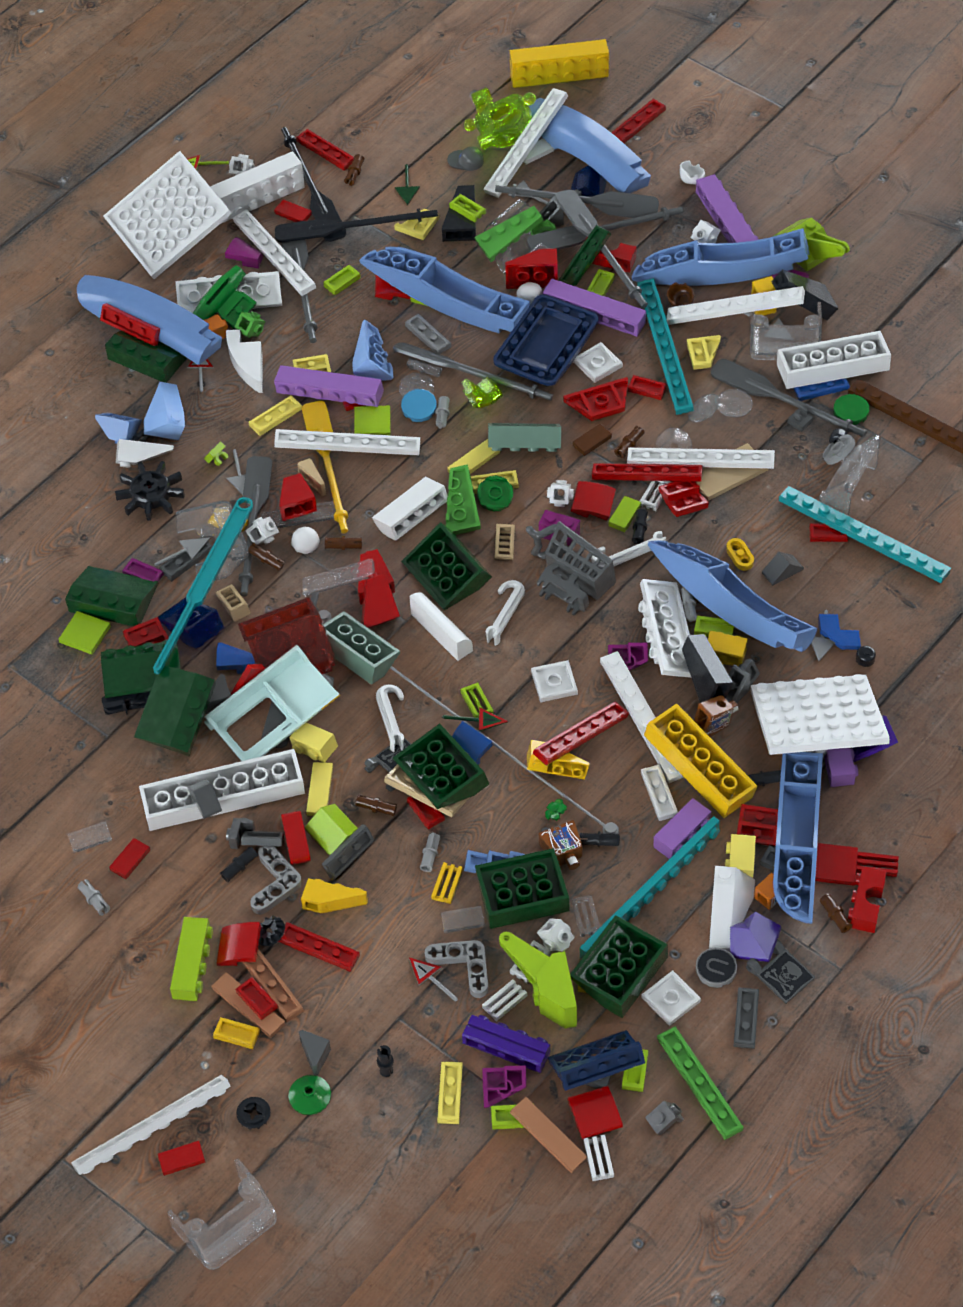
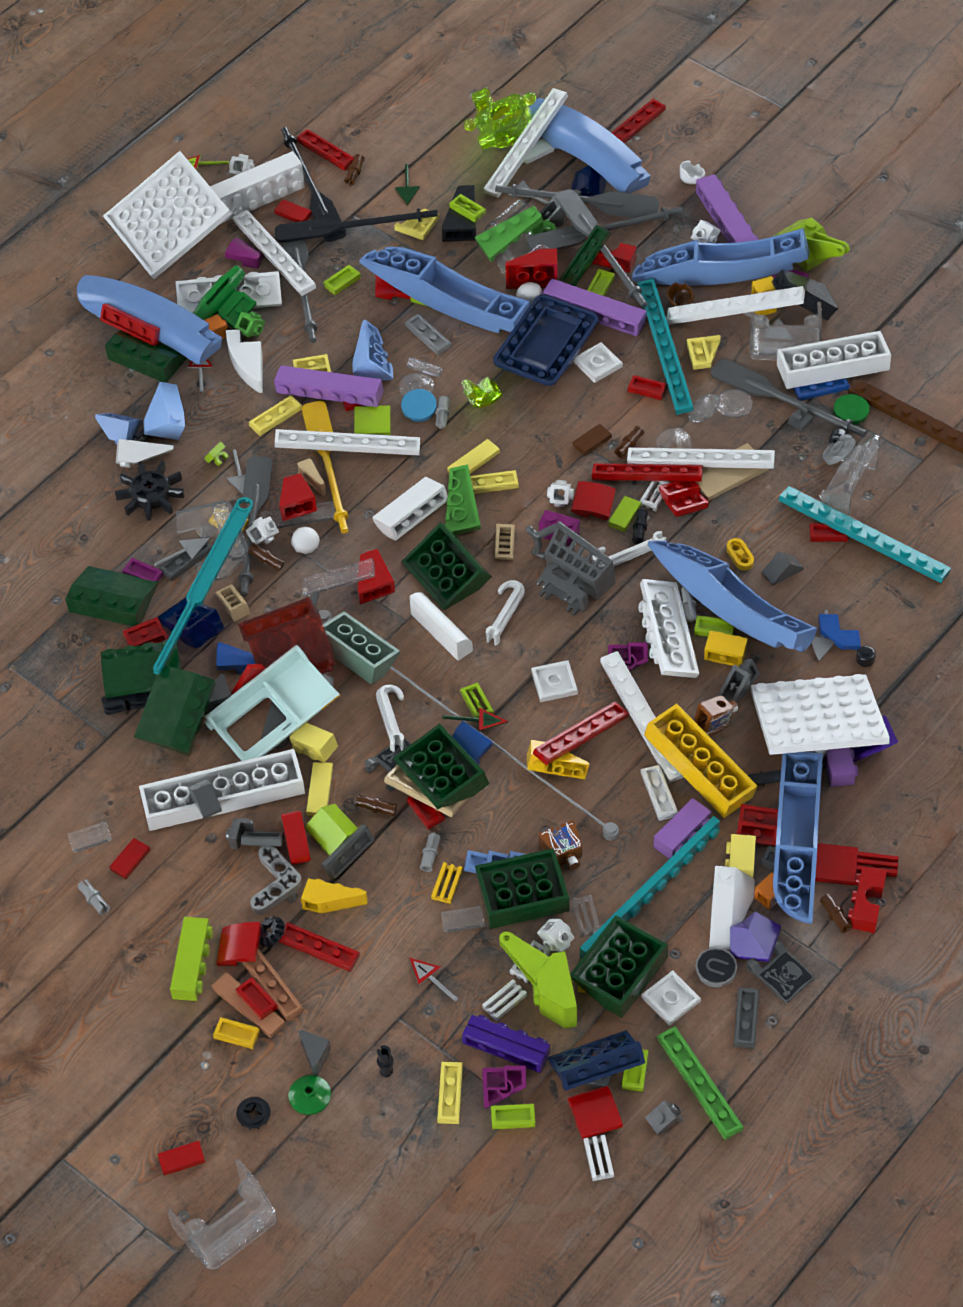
(84, 632): lime tile -> none
(156, 1121): white plate -> none
(238, 864): black pin -> none
(343, 543): reddish brown pin -> none
(378, 601): red slope -> none
(441, 360): dark grey piece -> none
(466, 955): light grey beam -> none
(467, 159): dark grey cap -> none
(495, 493): green tile -> none
(524, 436): sand green slope -> none
(548, 1135): nougat tile -> none
(555, 809): green plant -> none
(559, 63): yellow brick -> none
(600, 400): red wing -> none
(600, 839): black axle -> none
(705, 668): black slope -> none

